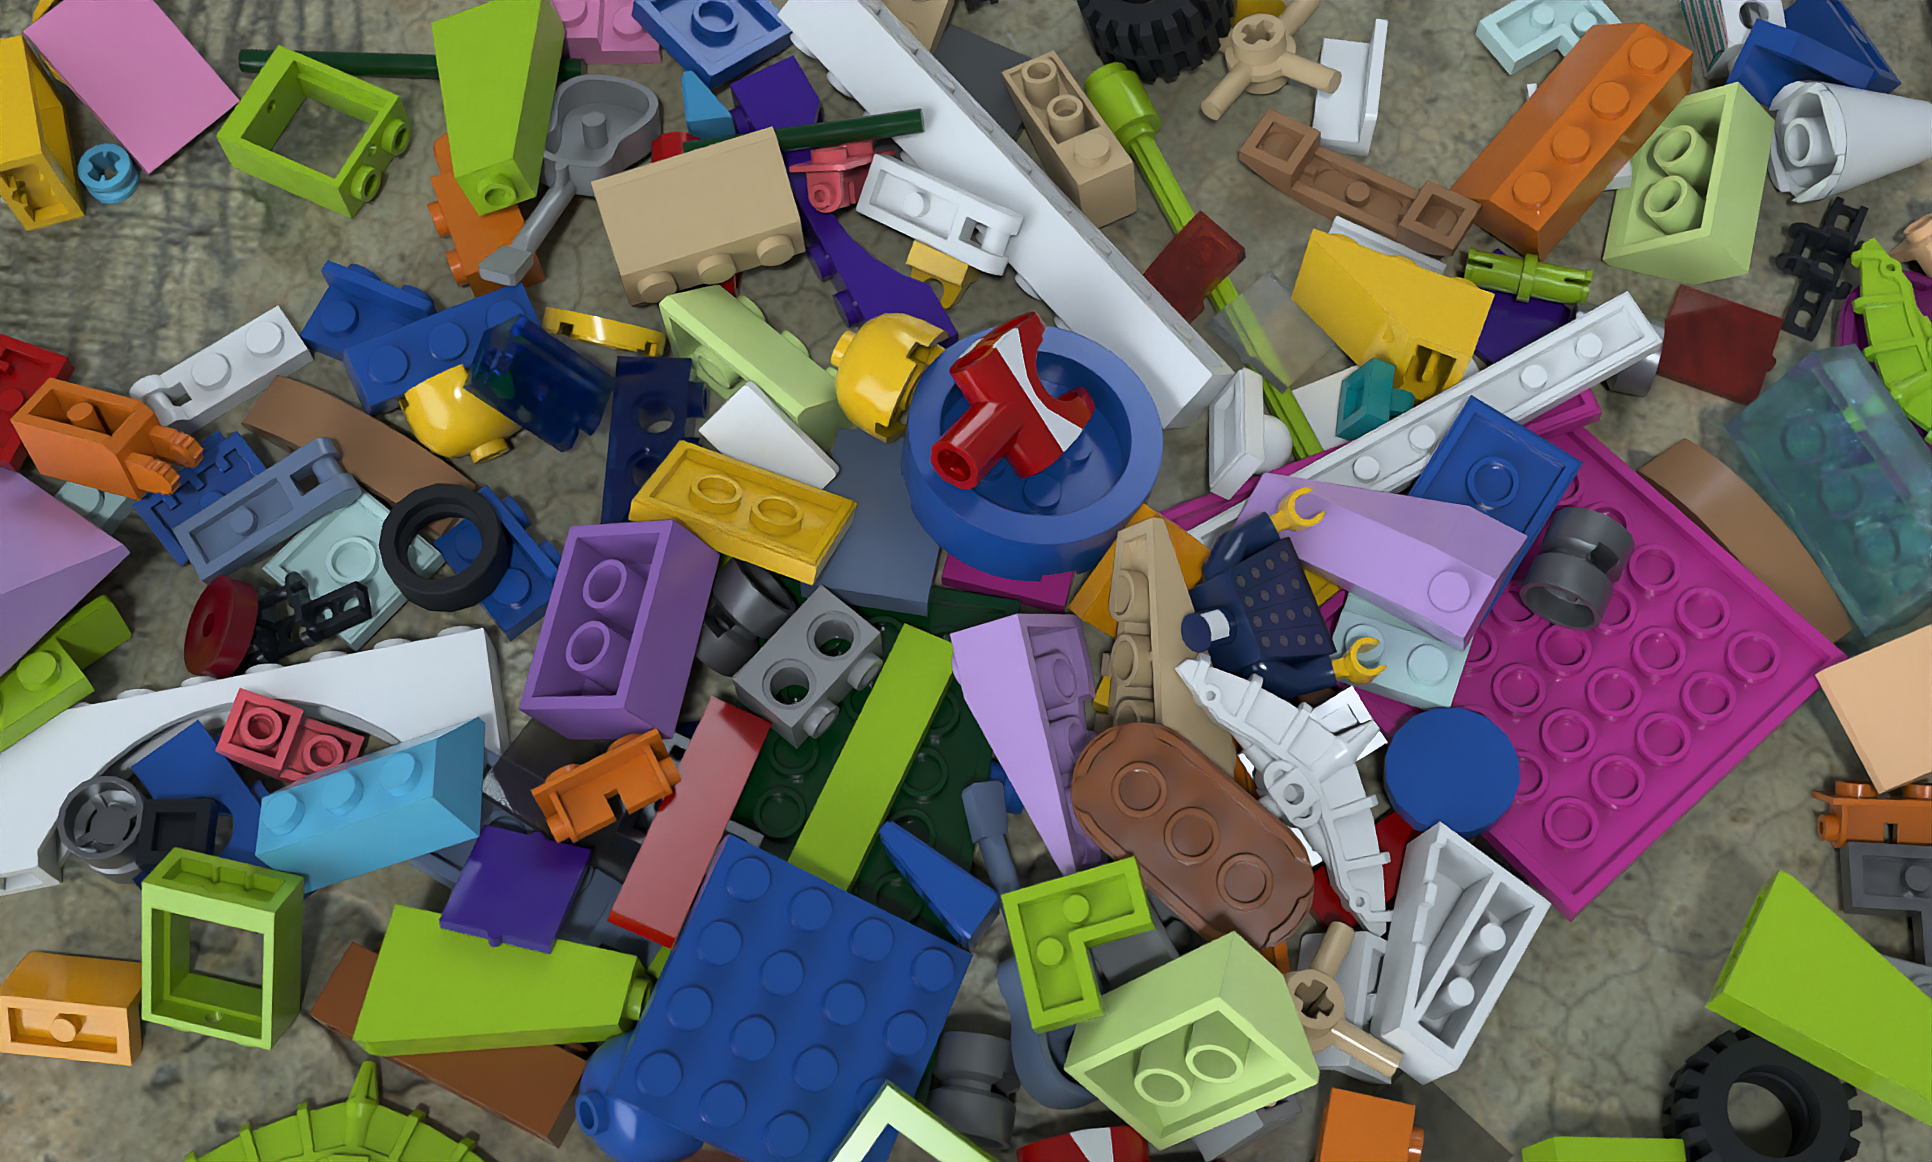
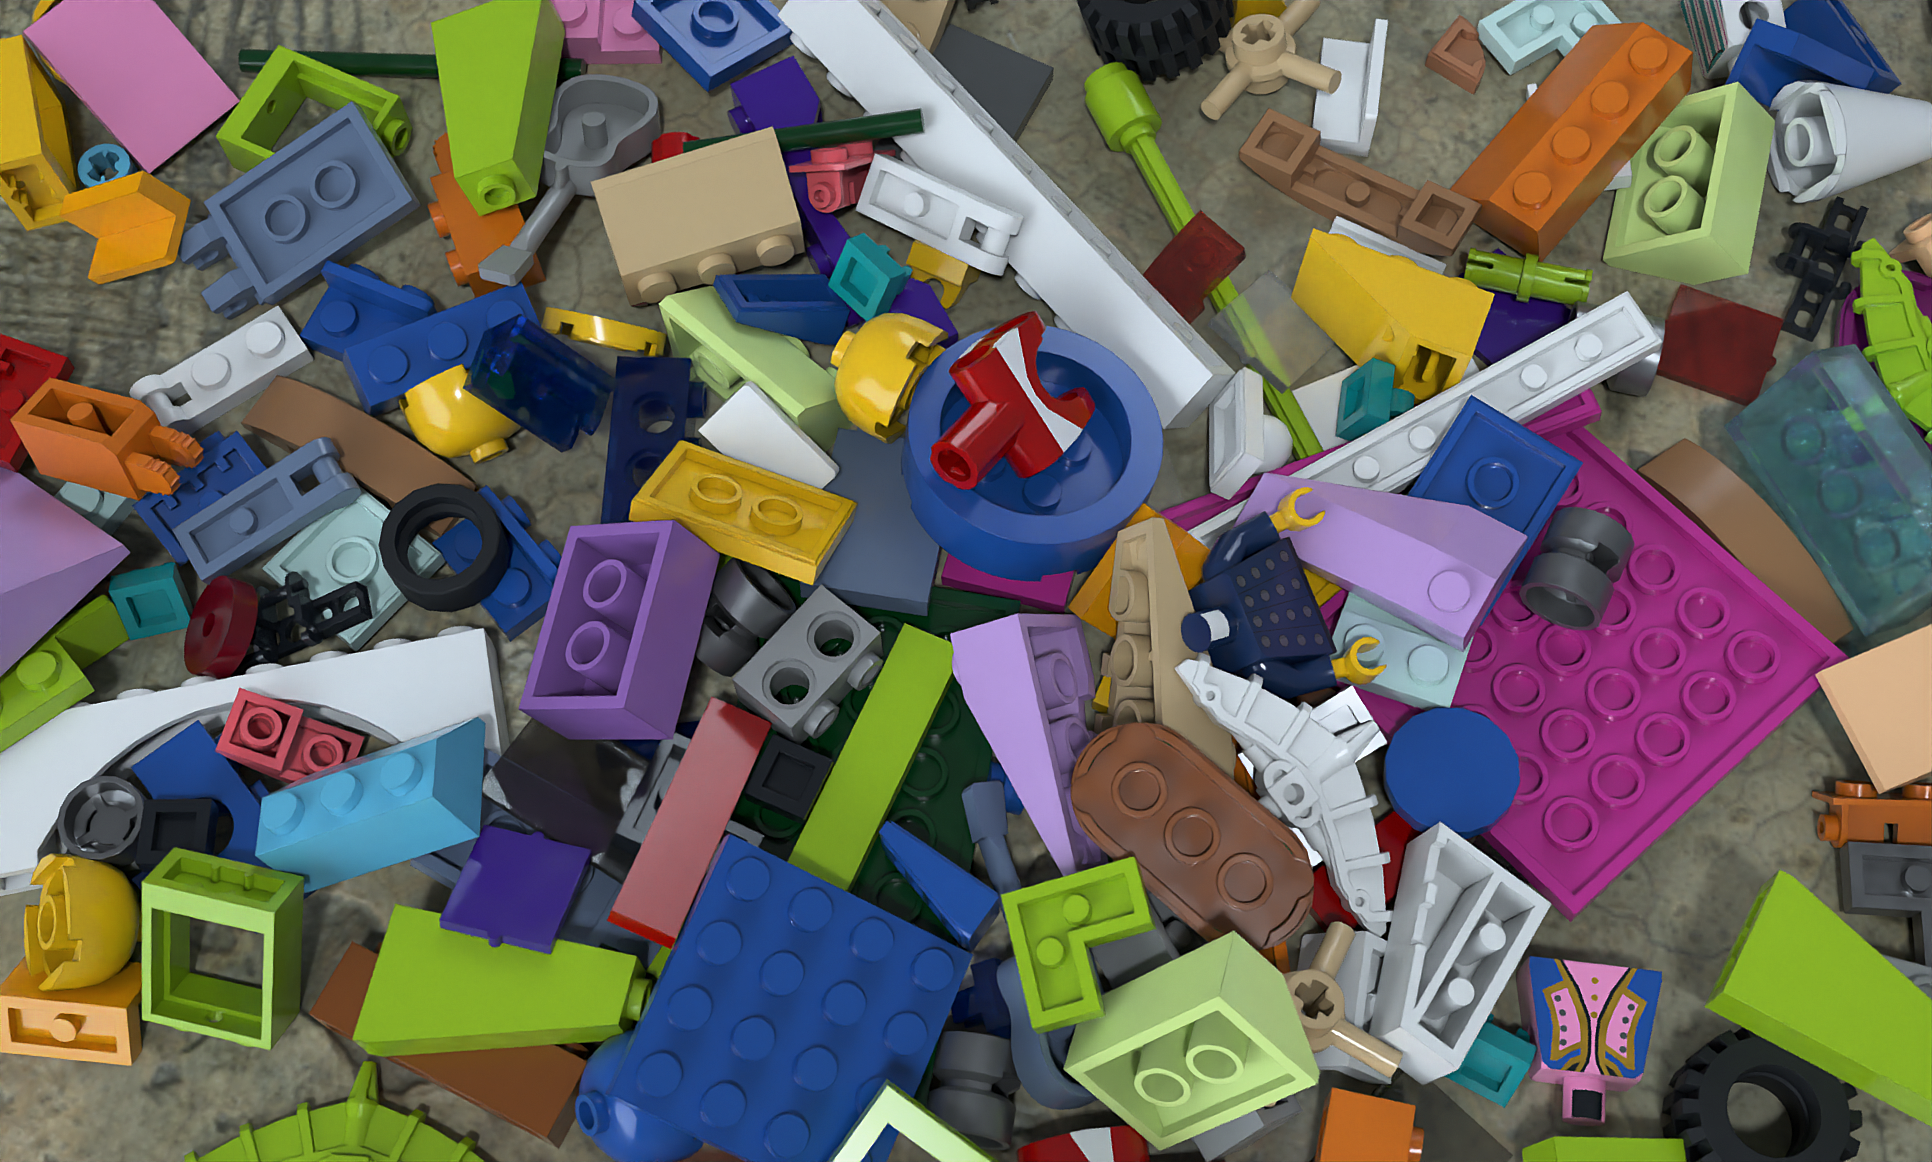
(82, 924): none -> yellow cylinder
(135, 224): none -> light orange panel
(151, 600): none -> teal tile
(297, 212): none -> sand blue tile
(578, 794): orange hinge -> none
(703, 111): dark azure slope -> none
(785, 304): none -> blue slope
(788, 779): none -> black plate
(868, 277): none -> teal tile
(984, 1001): none -> clear blue tile
(1073, 139): tan slope -> none
(1459, 56): none -> nougat tile
(1495, 1063): none -> teal tile
(1587, 1029): none -> torso

